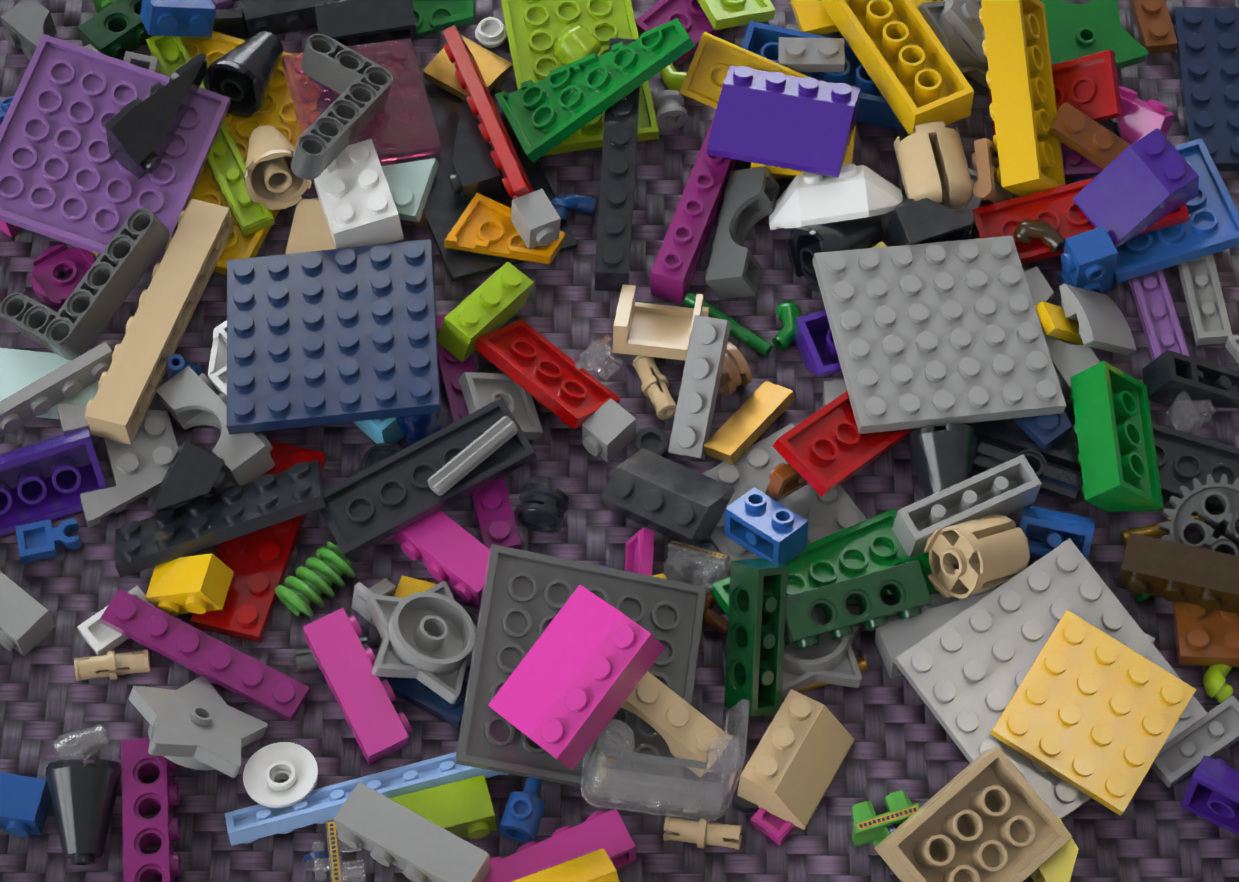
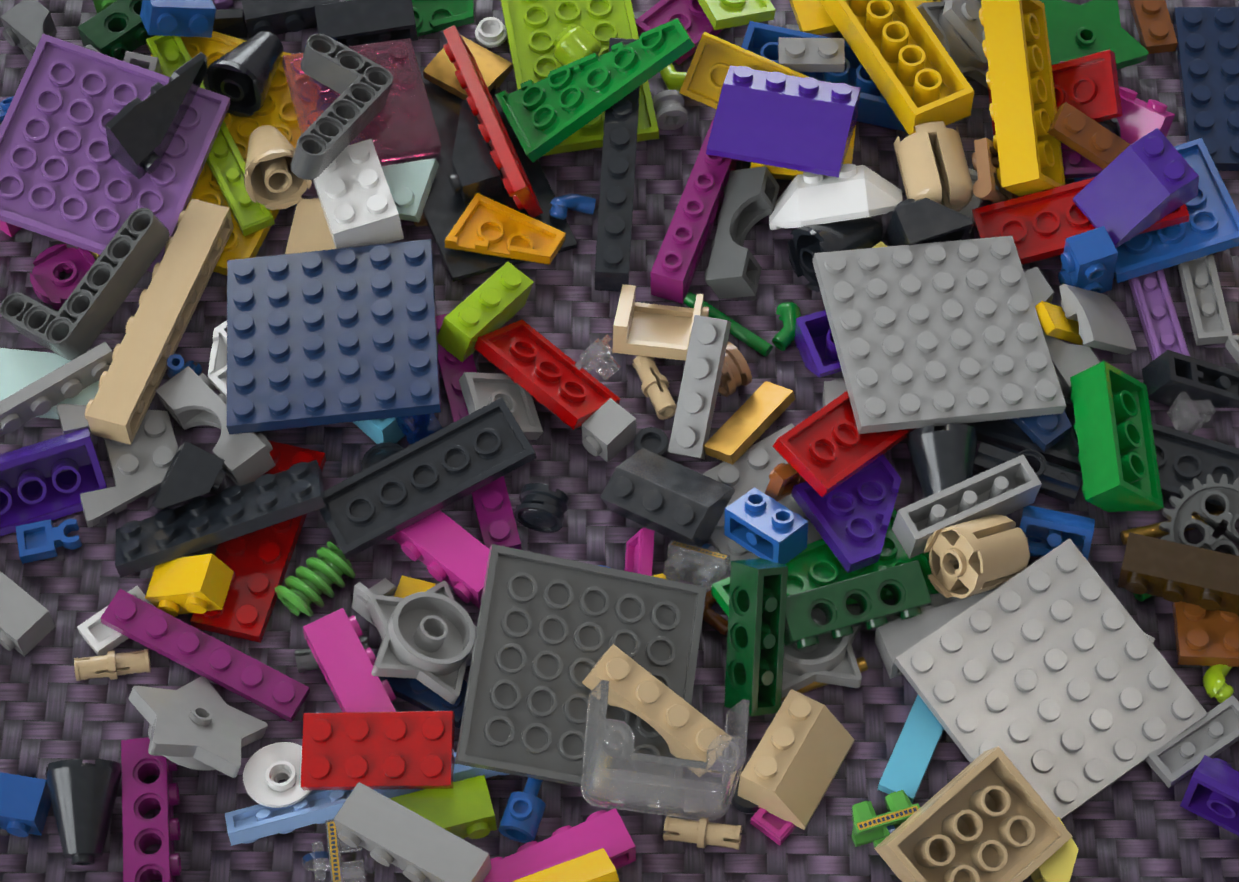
(80, 743): clear cone -> none
(378, 750): none -> red plate
(472, 455): light grey axle -> none
(535, 219): light grey brick -> none
(576, 676): dark pink slope -> none
(854, 514): none -> dark purple plate
(912, 752): none -> medium azure tile
(1040, 230): dark brown arm -> none
(1093, 712): yellow plate -> none

